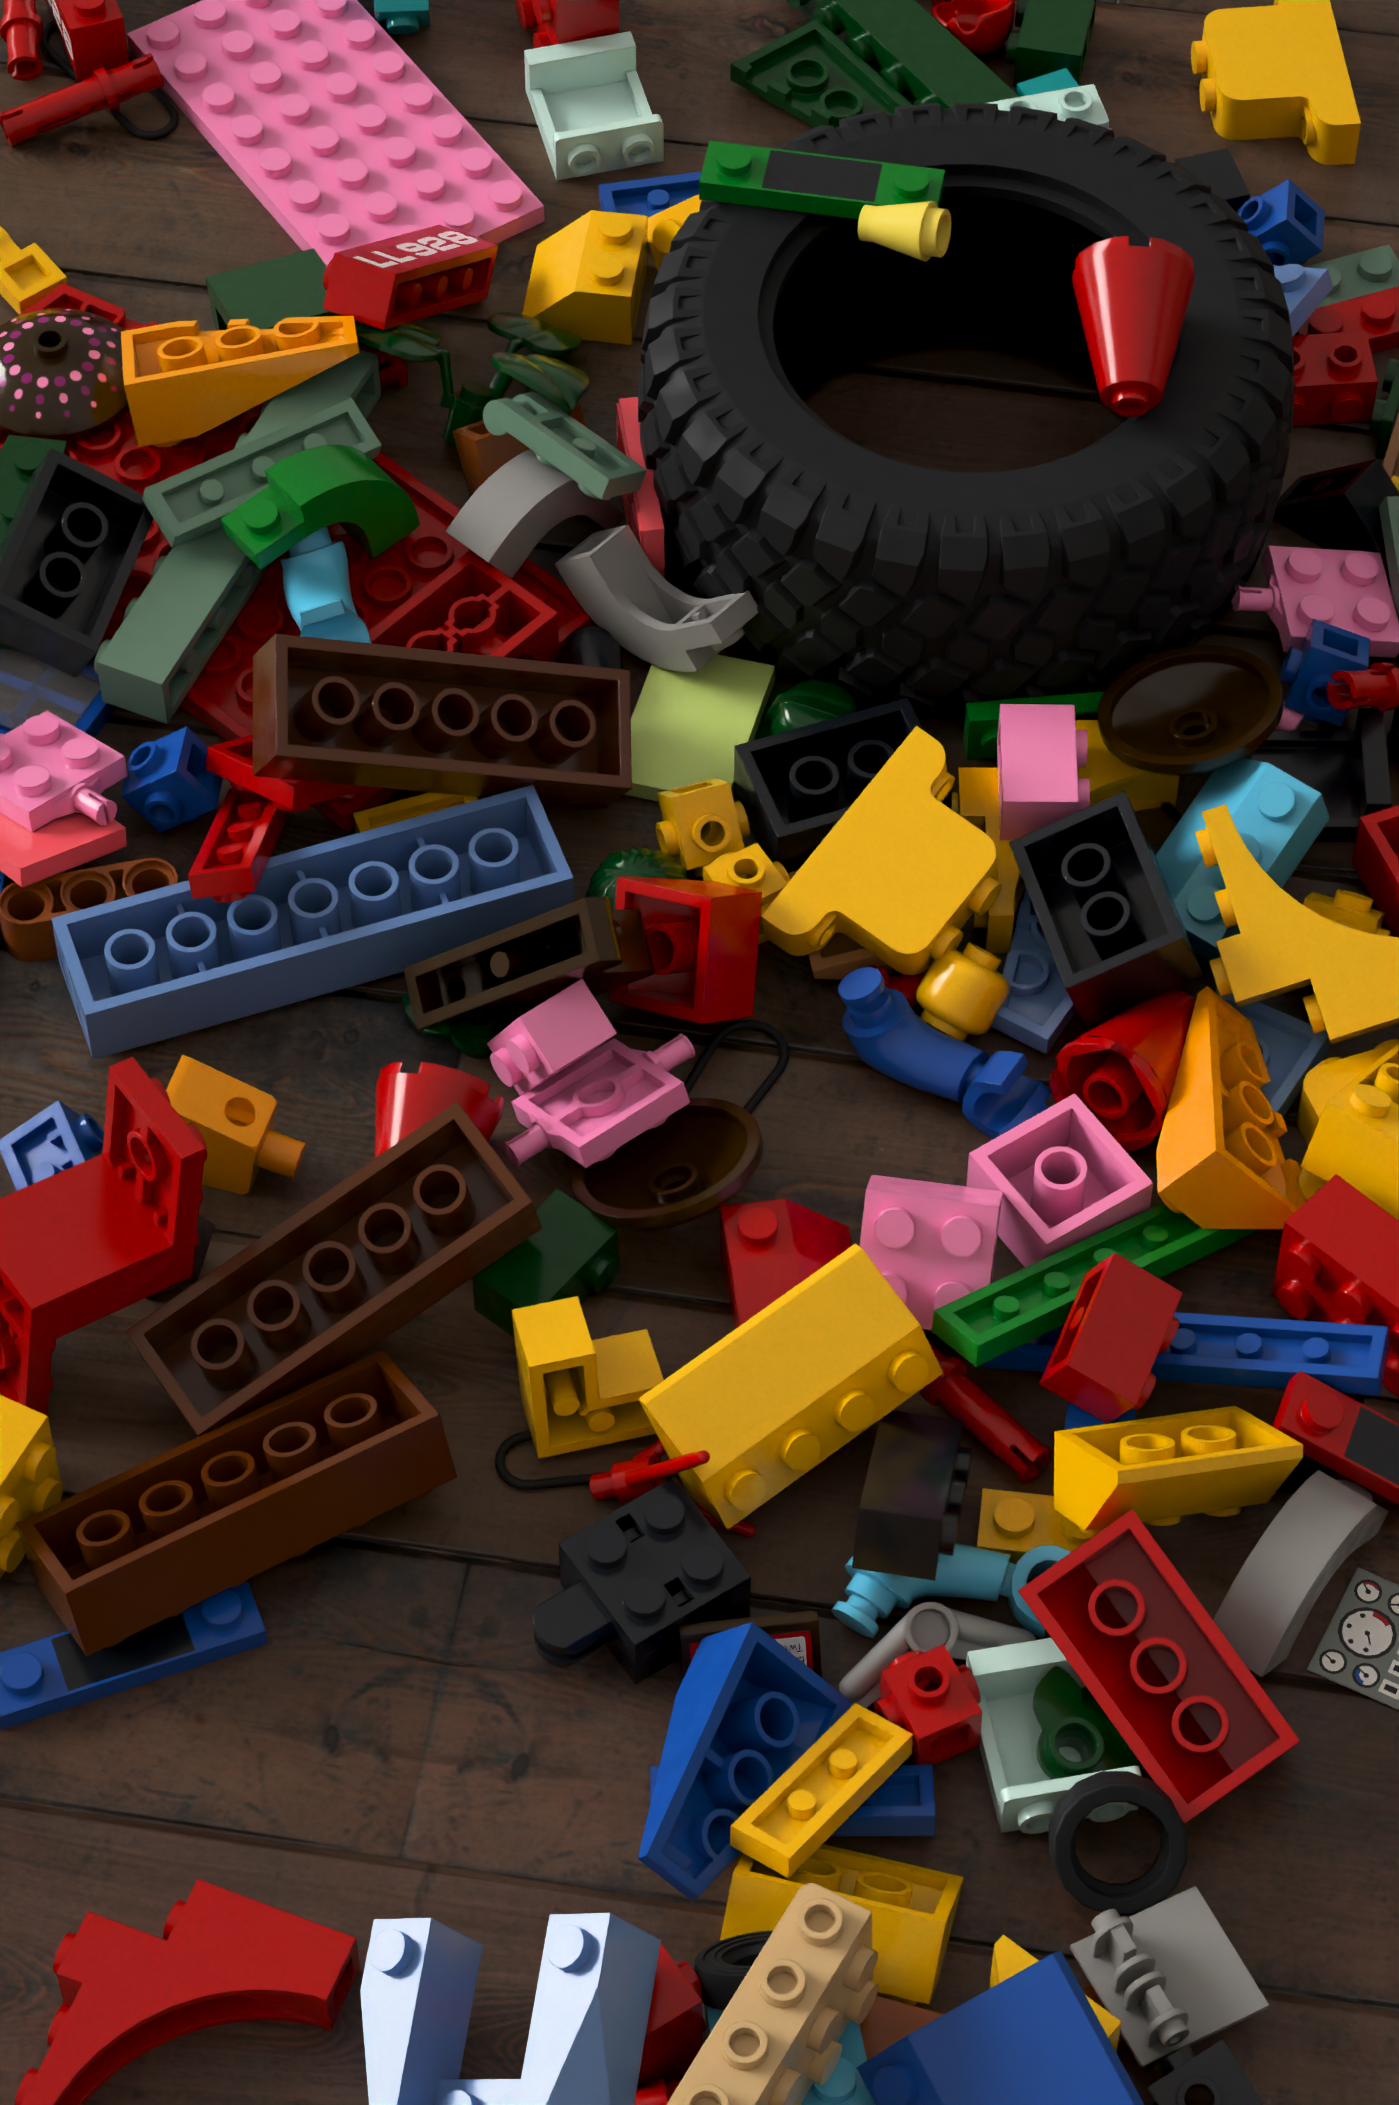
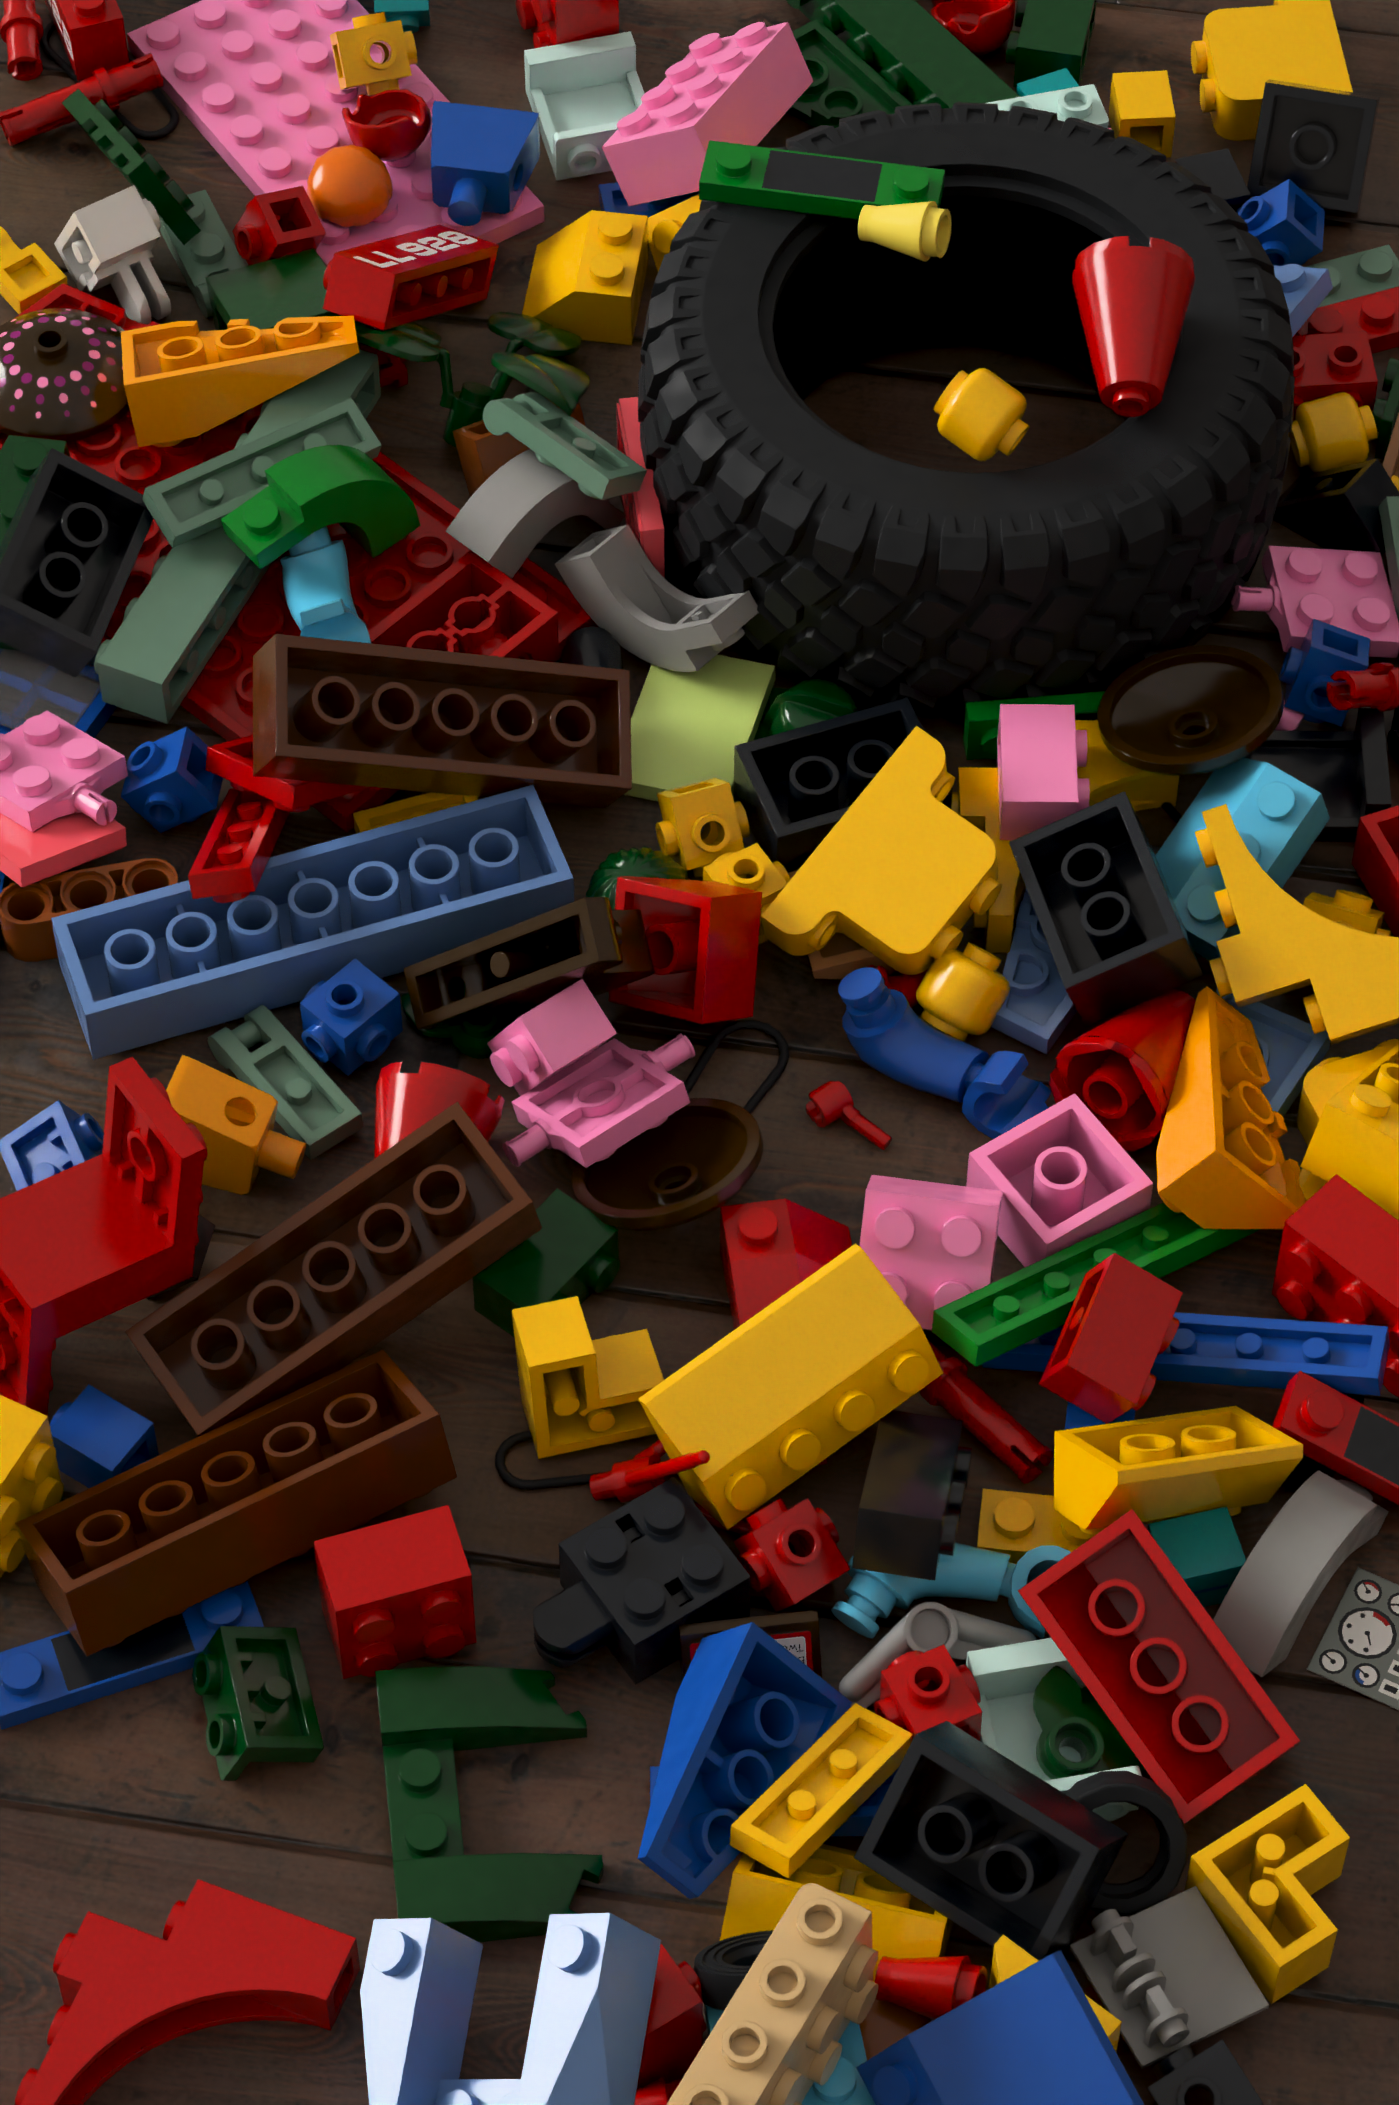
(100, 1438): none -> blue brick
(113, 246): none -> white brick
(144, 172): none -> dark green wing
(206, 253): none -> sand green plate
(256, 1699): none -> dark green bracket
(278, 226): none -> red brick
(307, 1098): none -> sand green plate
(349, 186): none -> orange hair
(350, 1017): none -> blue brick
(353, 56): none -> yellow brick
(389, 123): none -> red hair
(396, 1592): none -> red brick
(422, 1723): none -> dark green wedge
(481, 158): none -> blue torso
(719, 92): none -> bright pink brick
(790, 1552): none -> red brick
(835, 1102): none -> red hand
(929, 1983): none -> red cone
(981, 414): none -> yellow head
(989, 1843): none -> black brick
(1143, 109): none -> yellow brick
(1202, 1551): none -> teal brick
(1262, 1889): none -> yellow brick
(1316, 141): none -> black brick
(1332, 432): none -> yellow head

